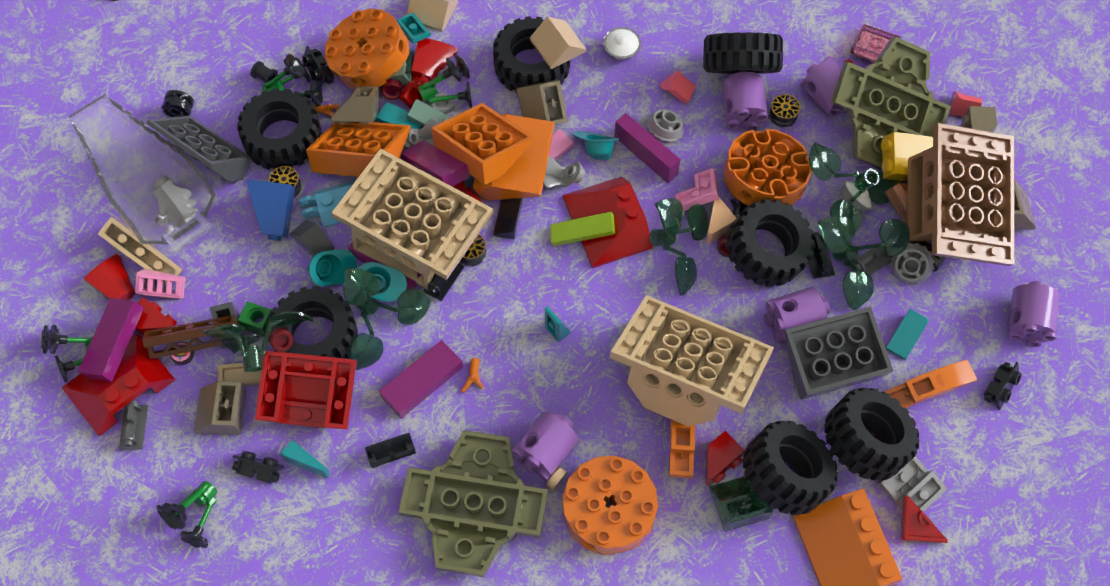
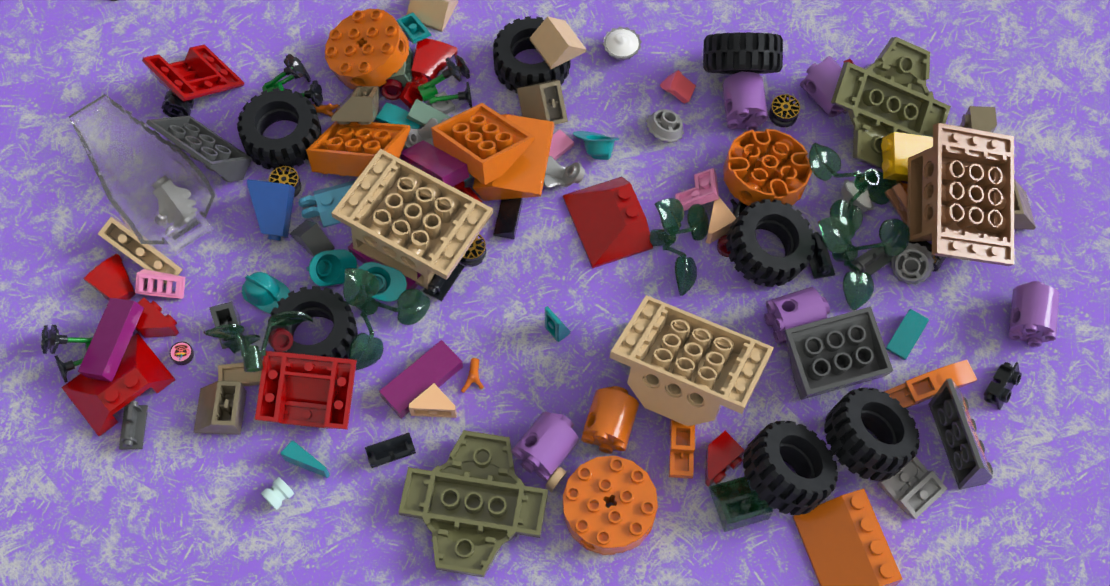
(175, 515): plant -> none
(184, 332): reddish brown fence -> none
(195, 76): none -> red slope
(248, 463): black hinge -> none
(250, 314): green brick -> none
(262, 72): black bush -> none
(264, 291): none -> teal piece
(278, 492): none -> light aqua wheel
(313, 61): black hinge -> none
(432, 404): none -> light nougat slope
(582, 229): lime tile -> none
(610, 419): none -> orange cylinder
(647, 148): magenta piece -> none
(871, 42): clear pink tile -> none
(917, 525): red tile -> none
(960, 437): none -> dark grey slope
(961, 103): coral tile -> none

